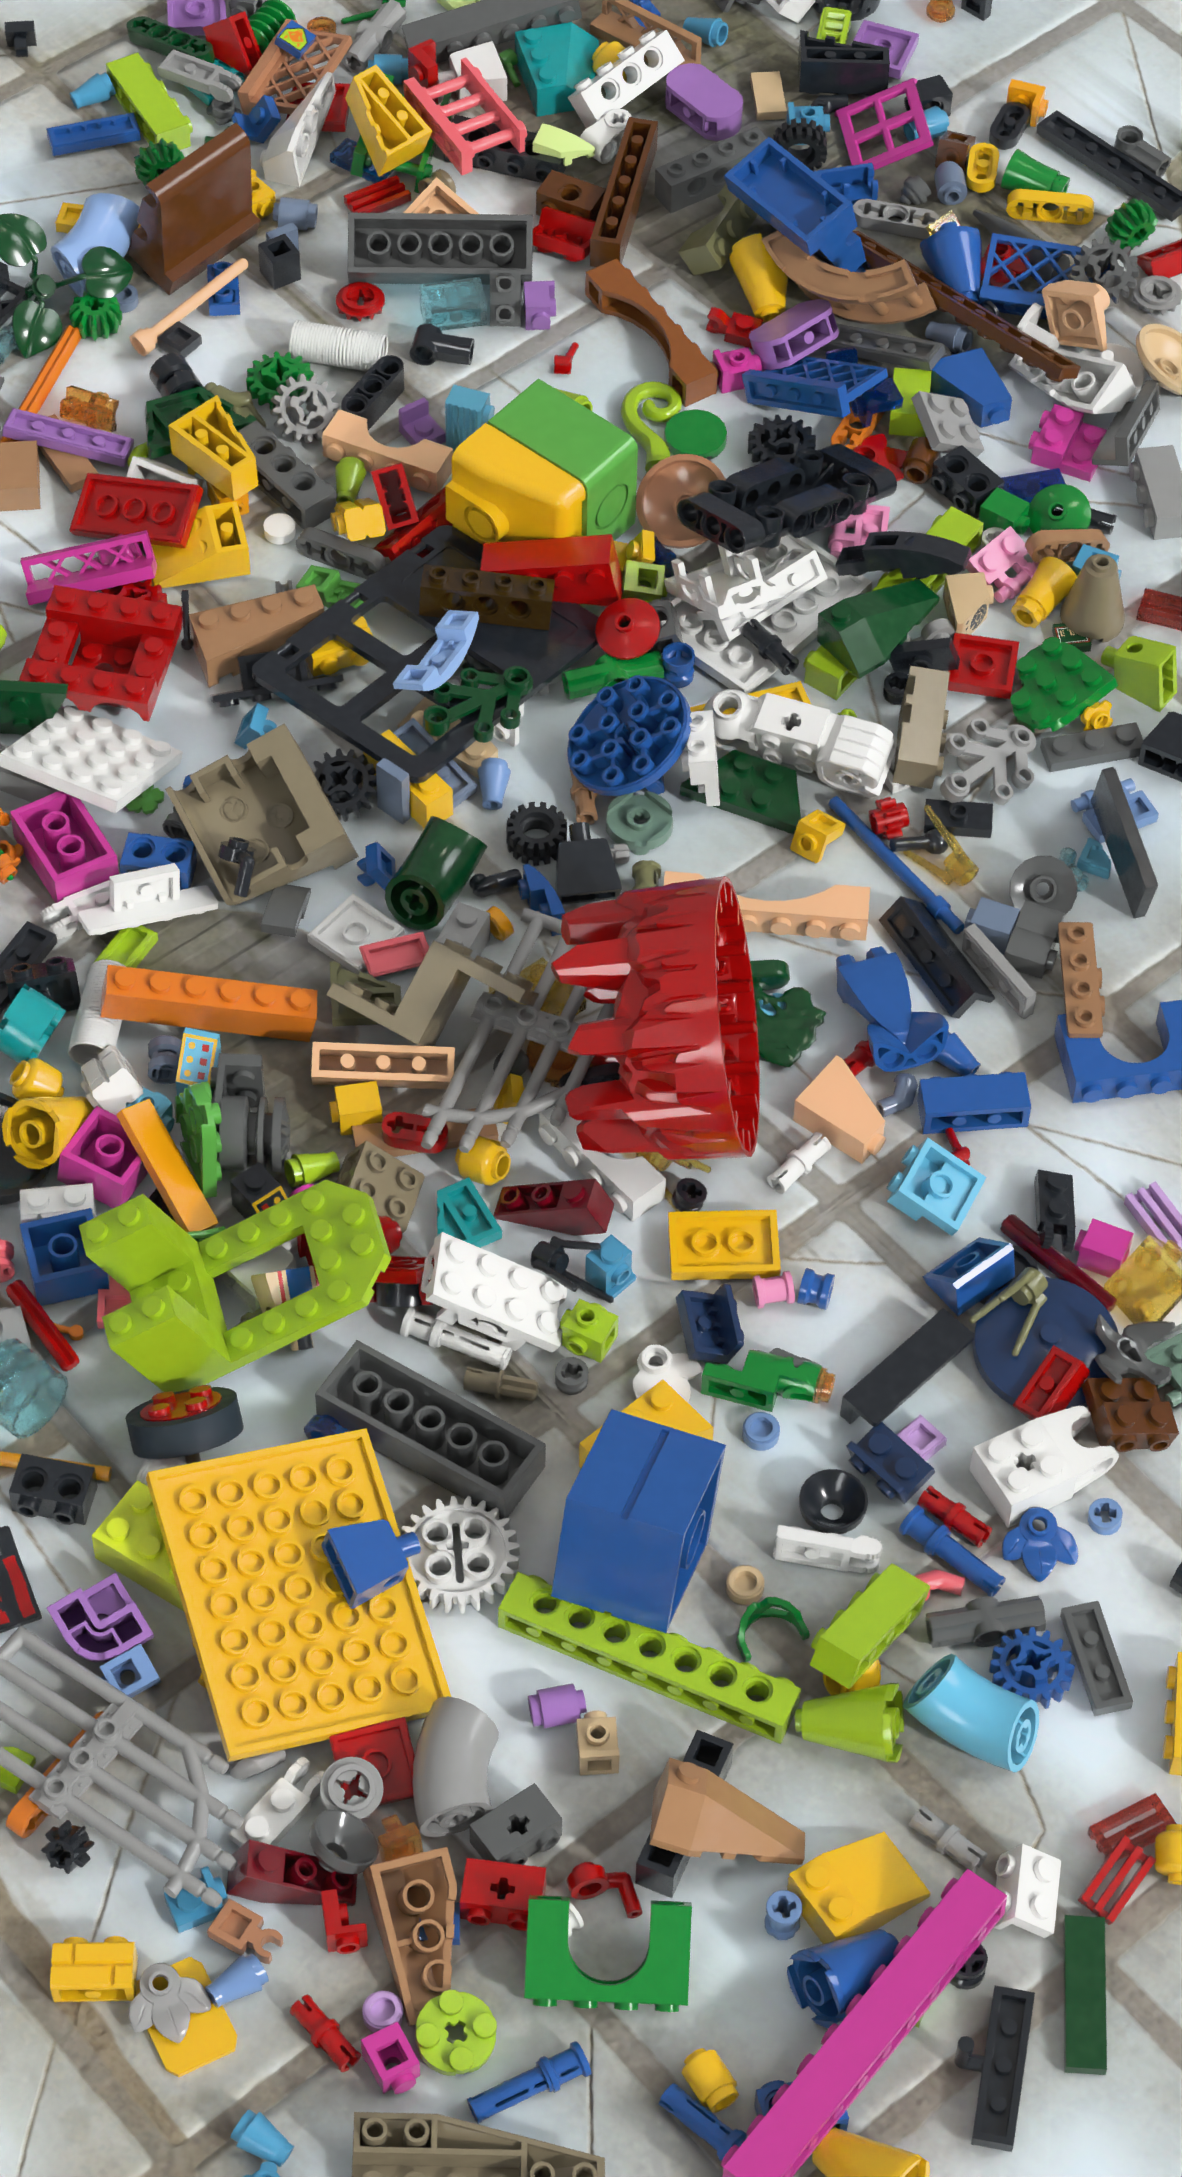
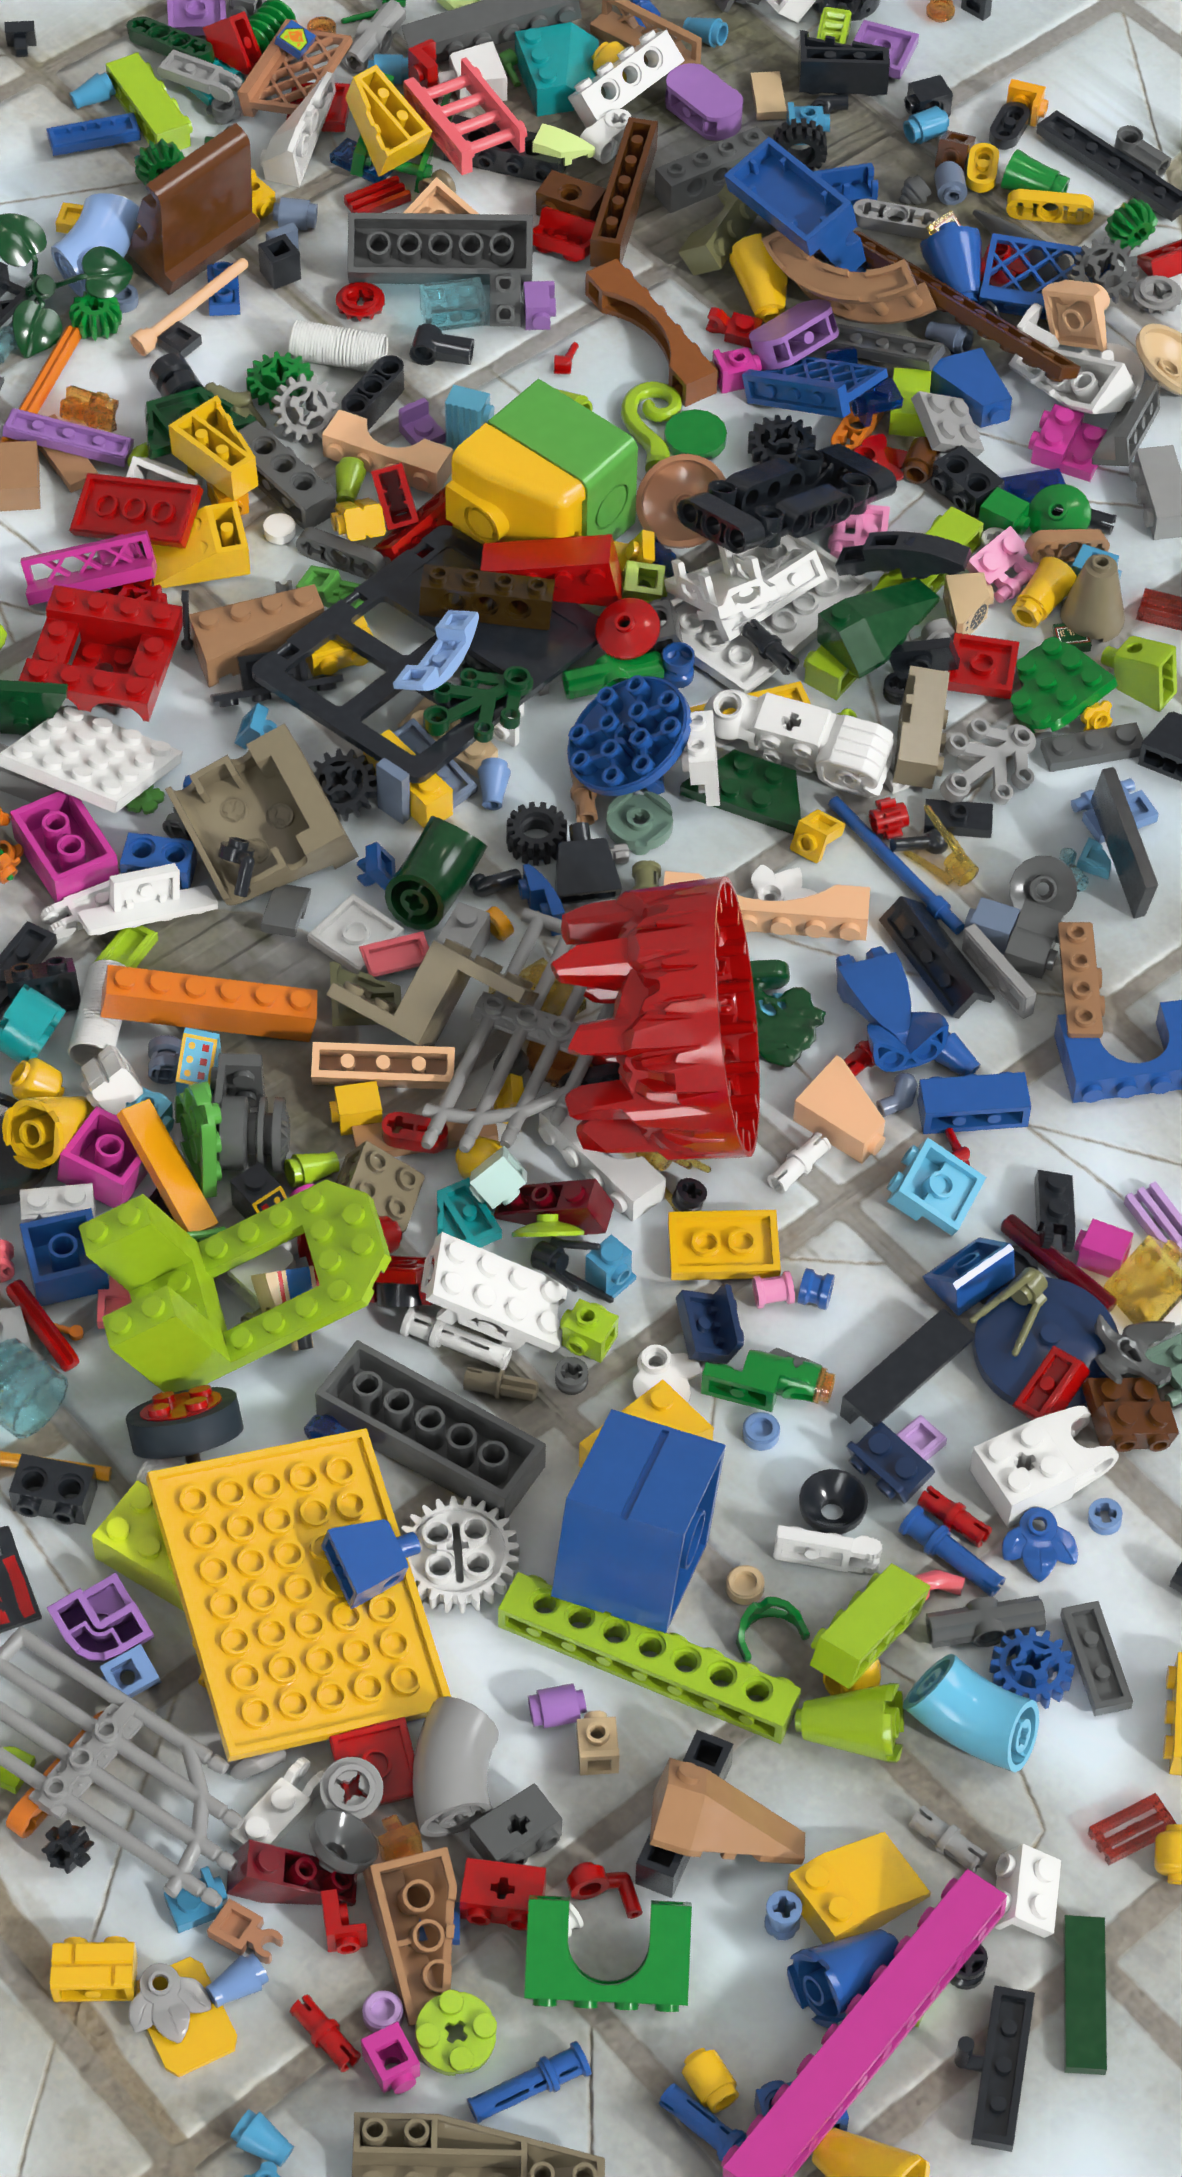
(260, 121): blue bracket -> none
(498, 1179): none -> light aqua brick
(547, 1226): none -> lime dish
(779, 886): none -> white plate
(884, 126): dark pink window -> none
(1135, 1854): red tile -> none

